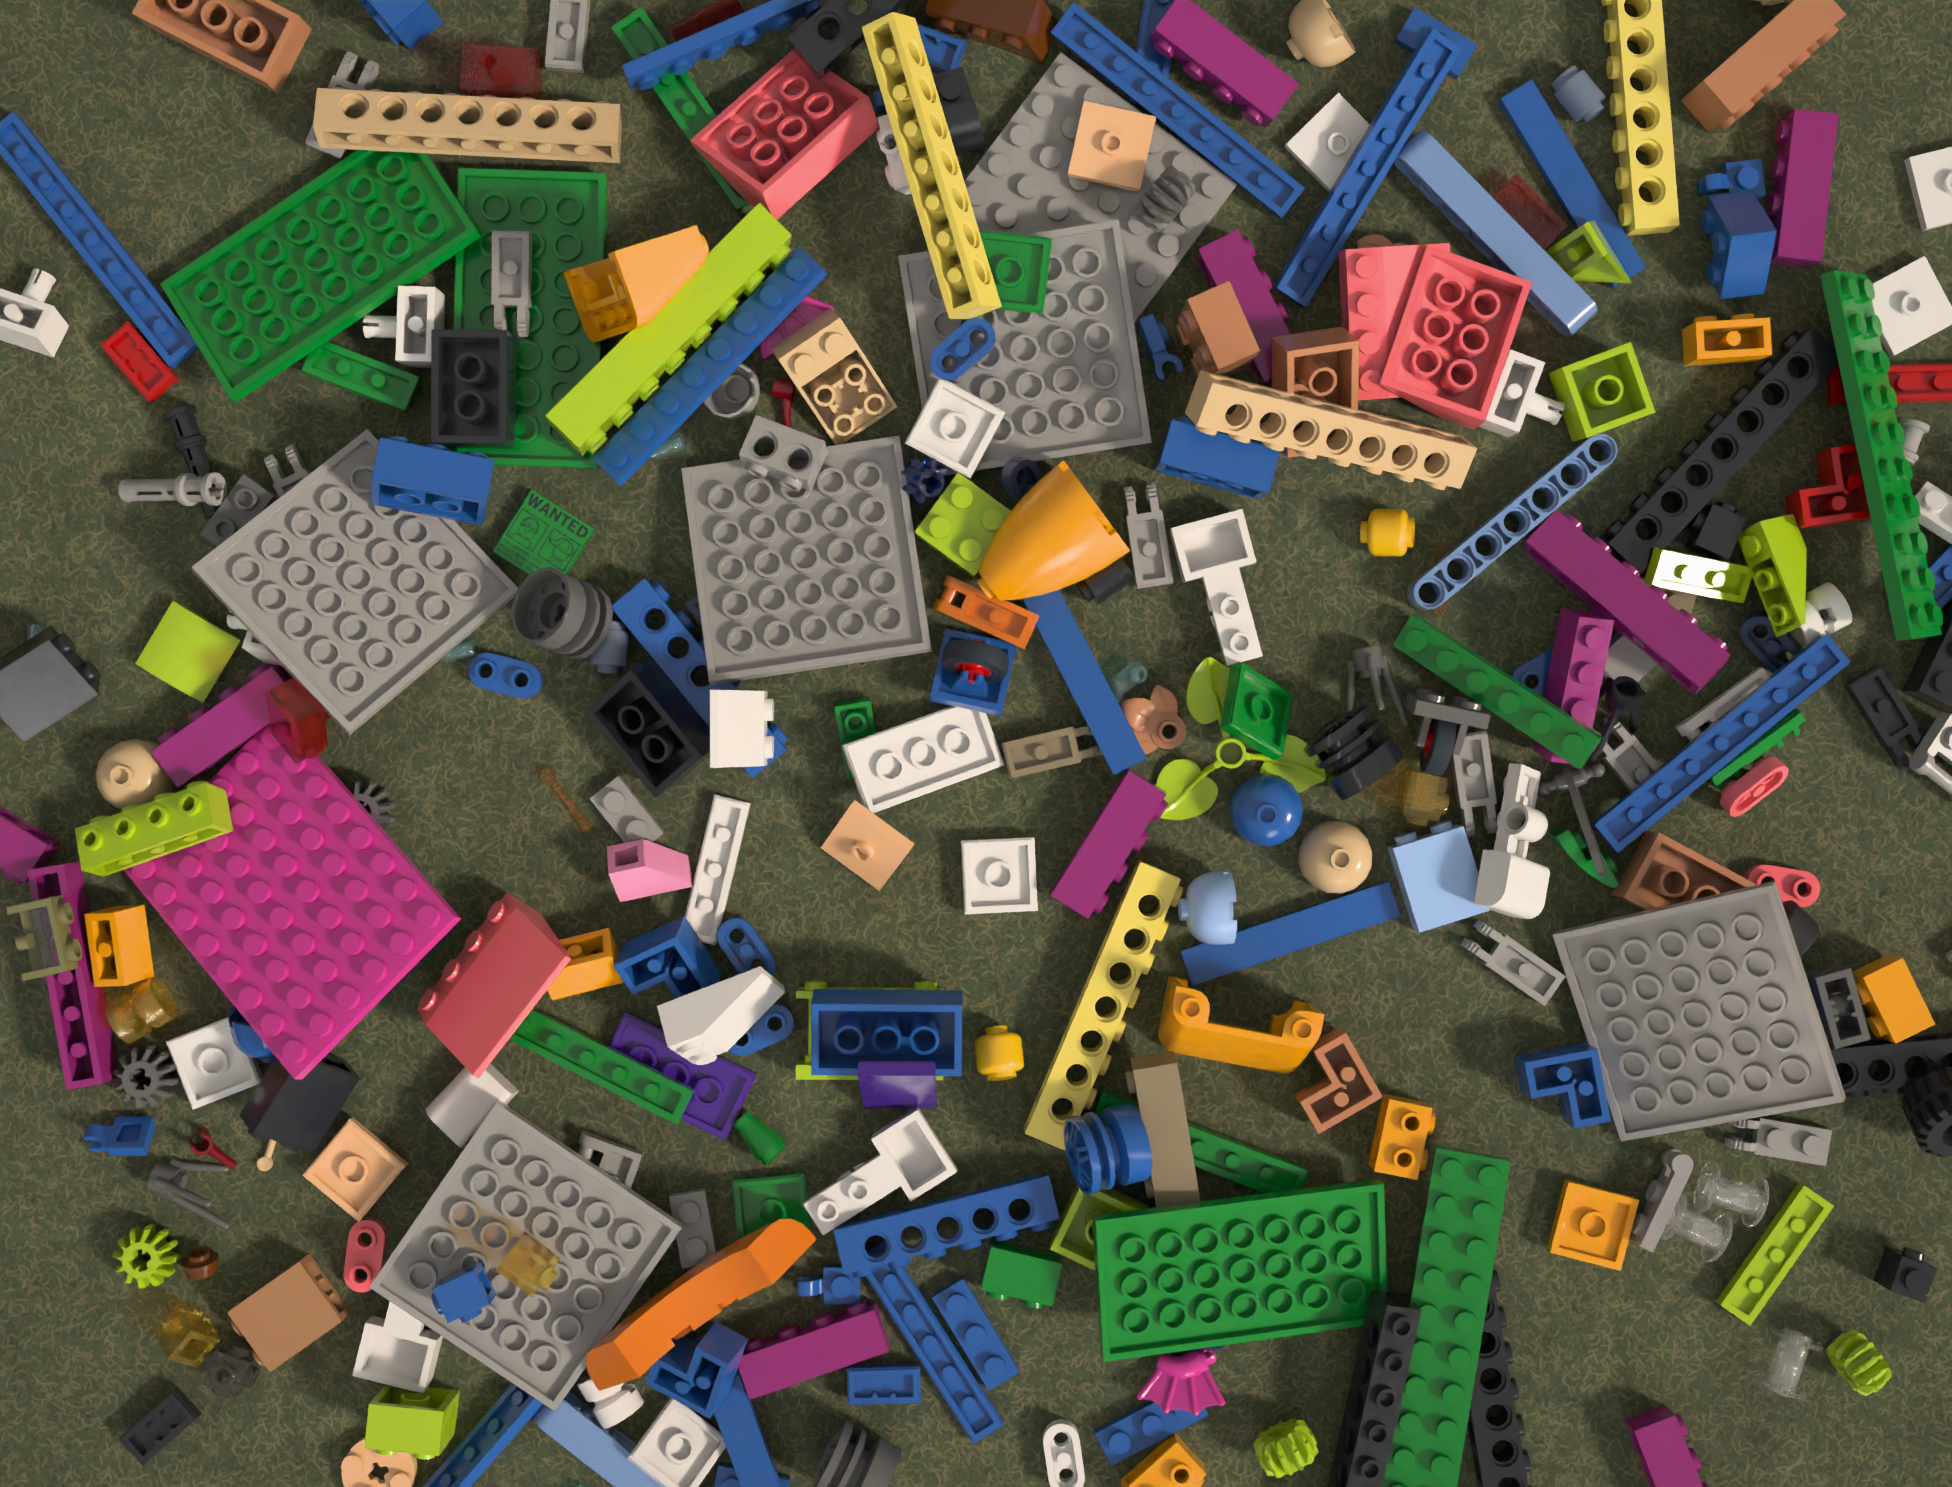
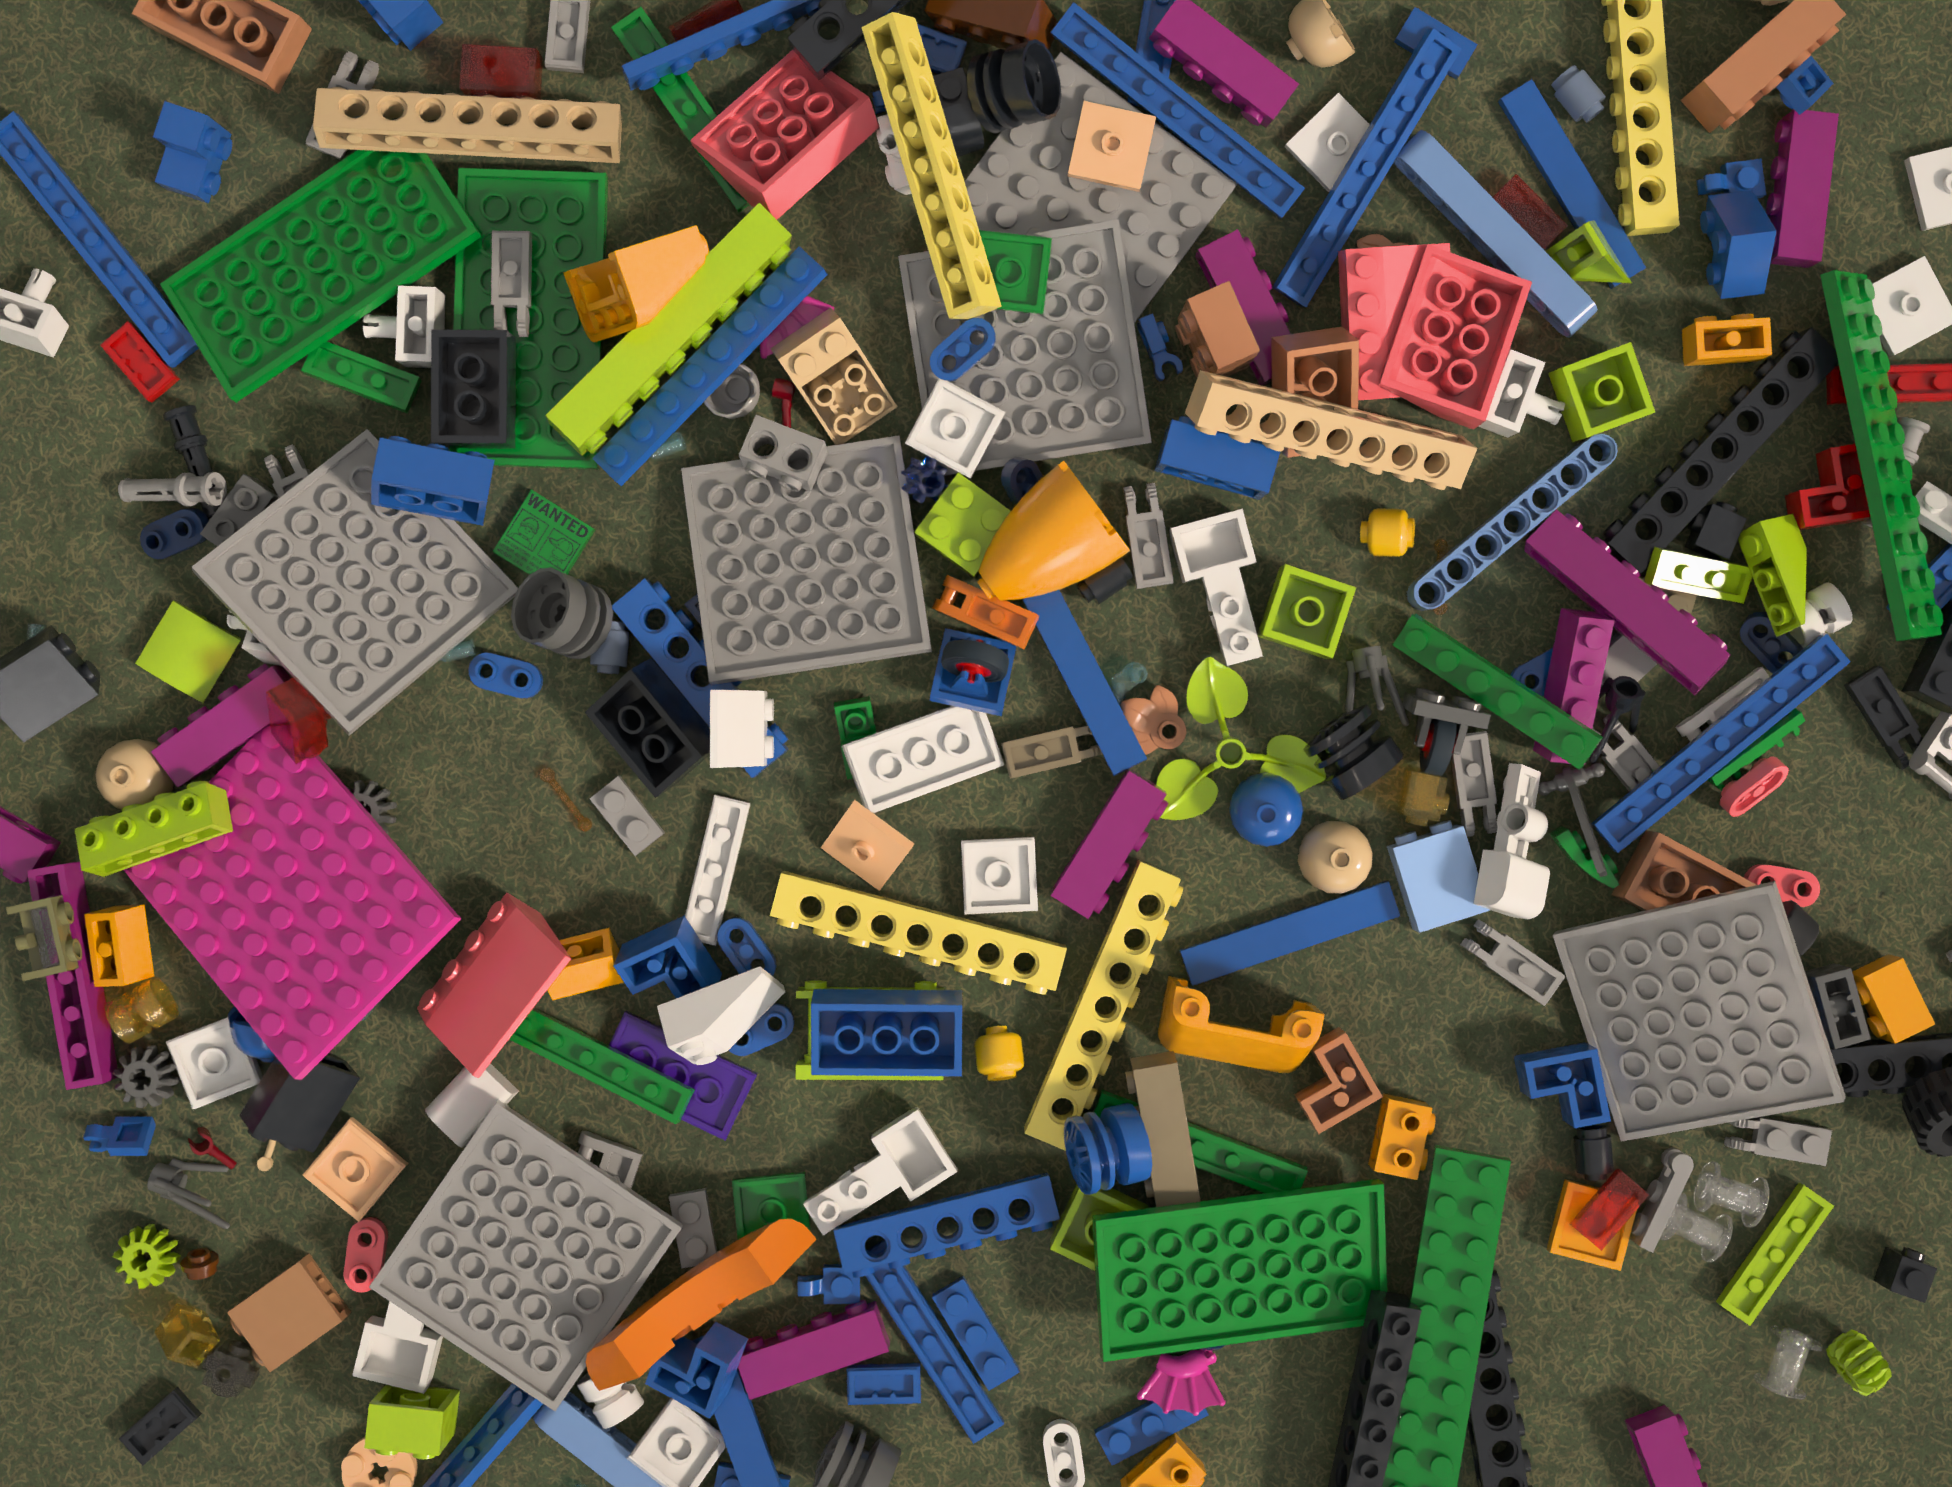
(172, 533): none -> dark blue plate
(192, 152): none -> blue brick
(463, 1293): blue brick -> none
(529, 1265): clear yellow brick -> none
(646, 869): bright pink slope -> none
(760, 1138): green cone -> none
(898, 1084): dark purple tile -> none
(1014, 86): none -> black wheel
(1021, 1274): green brick -> none
(1047, 954): none -> light yellow brick
(1164, 199): dark grey gear -> none
(1210, 908): light blue cylinder -> none
(1256, 711): green tile -> none
(1285, 1448): lime gear -> none
(1306, 612): none -> lime brick
(1593, 1152): none -> black brick
(1609, 1209): none -> clear red plate
(1804, 86): none -> blue plate

